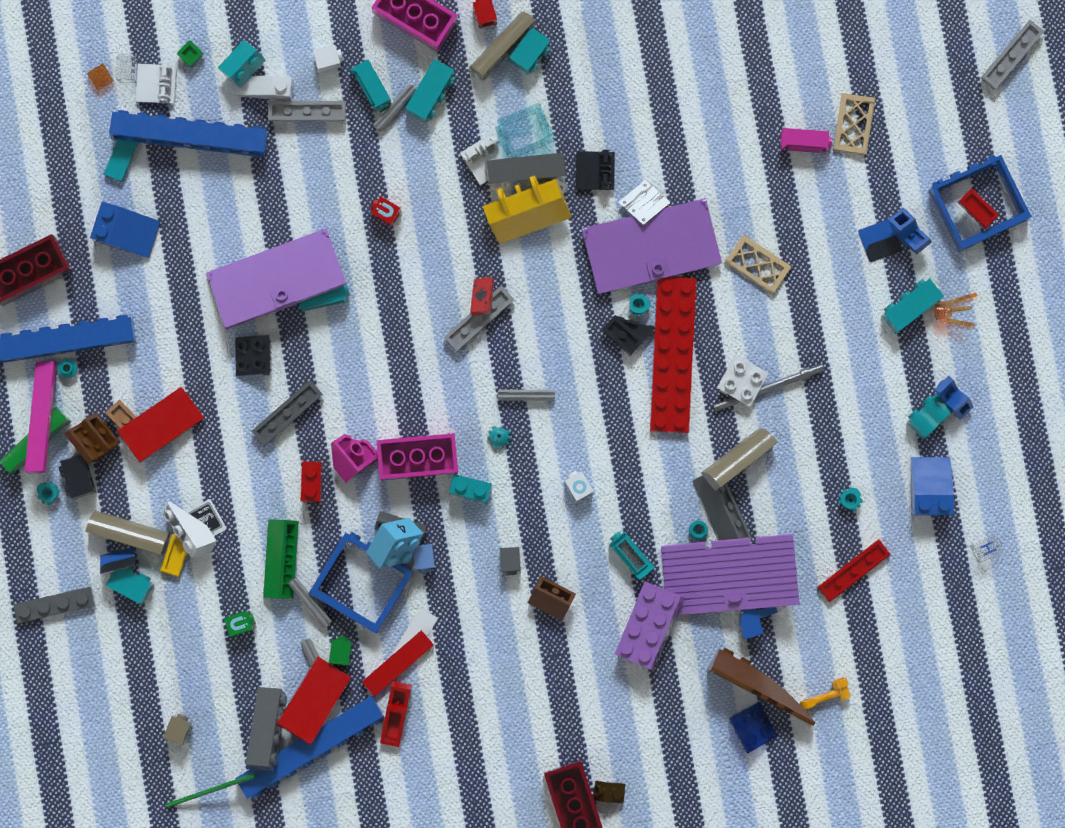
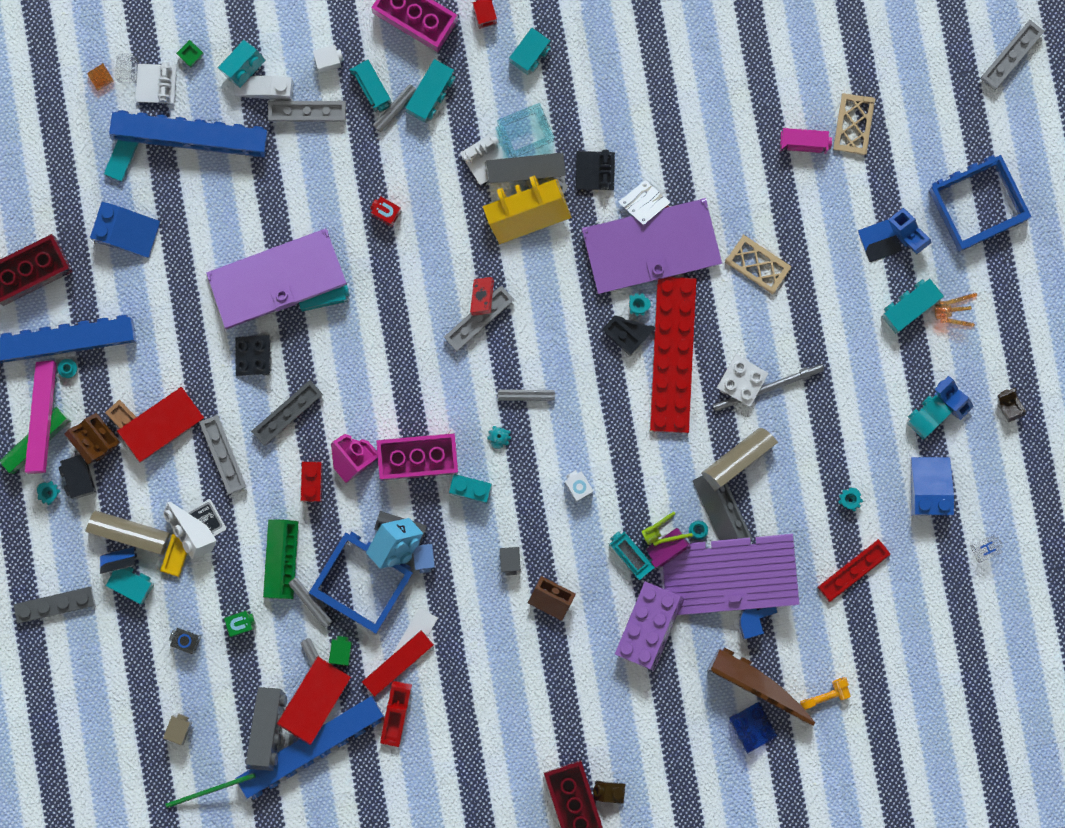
(184, 640): none -> clear smoke brick
(223, 454): none -> light grey plate
(502, 45): dark tan brick -> none
(653, 533): none -> lime plant
(667, 551): none -> magenta panel
(978, 208): red tile -> none
(1010, 405): none -> dark brown bracket

